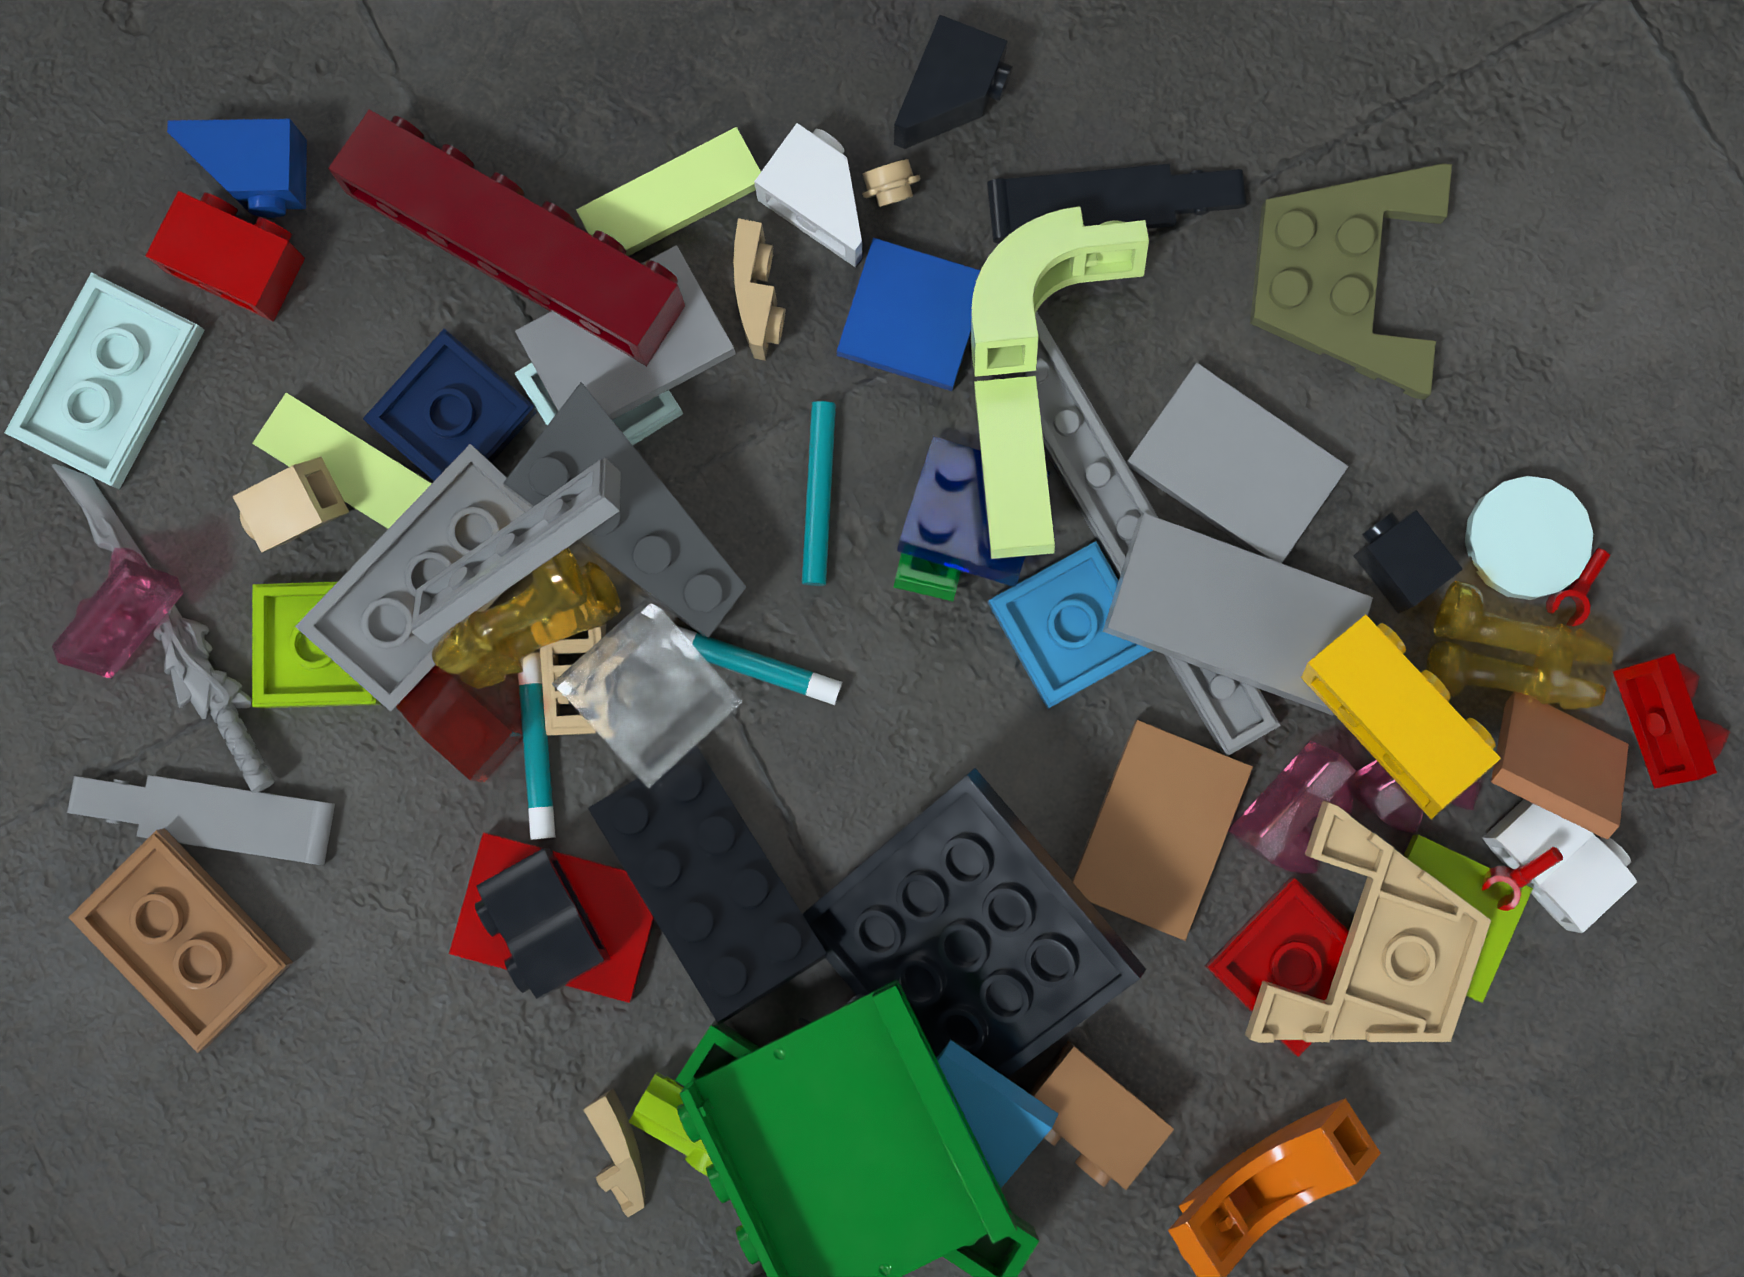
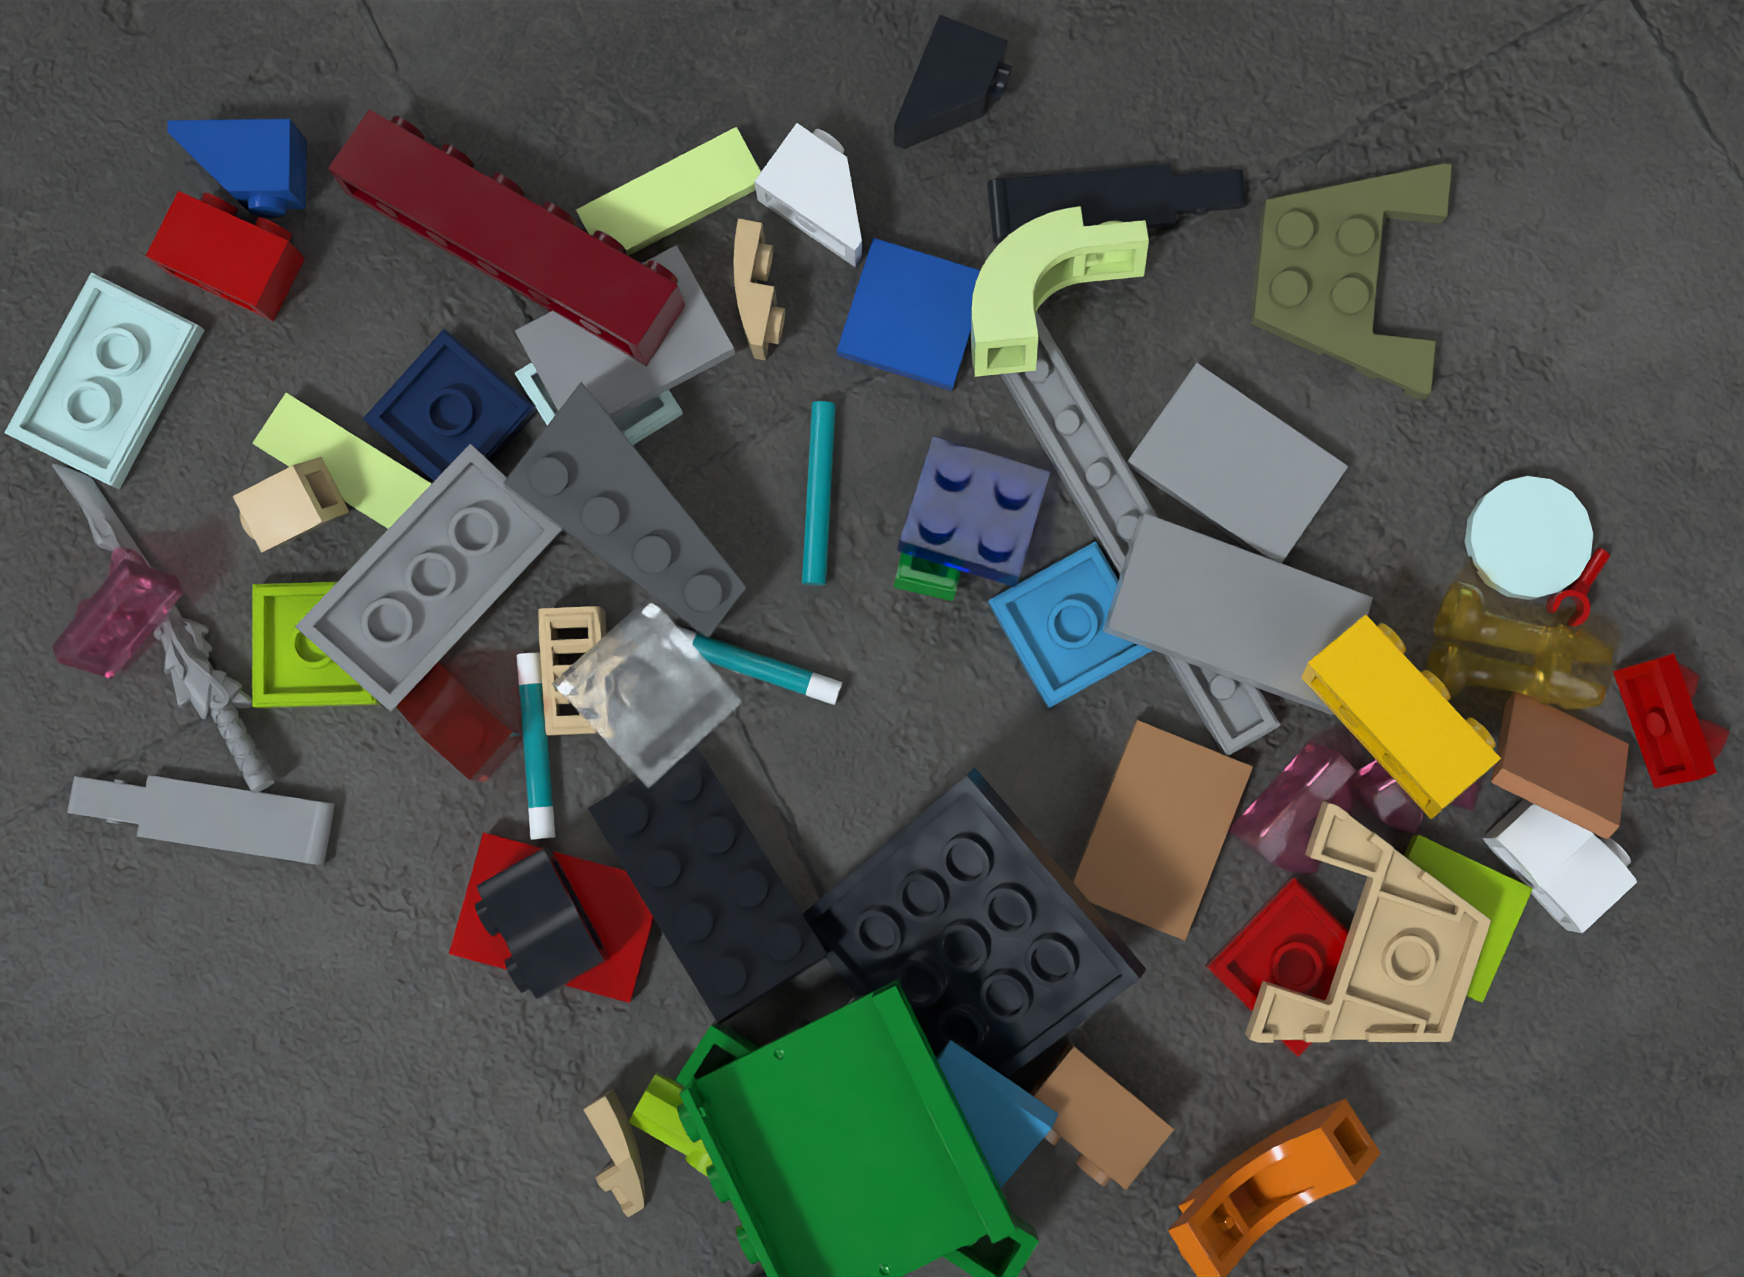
(180, 939): medium nougat tile -> none
(517, 550): light grey tile -> none
(552, 608): clear yellow piece -> none
(890, 182): tan plate -> none
(1014, 467): yellowish green tile -> none
(1406, 560): black brick -> none
(1520, 876): red hand -> none

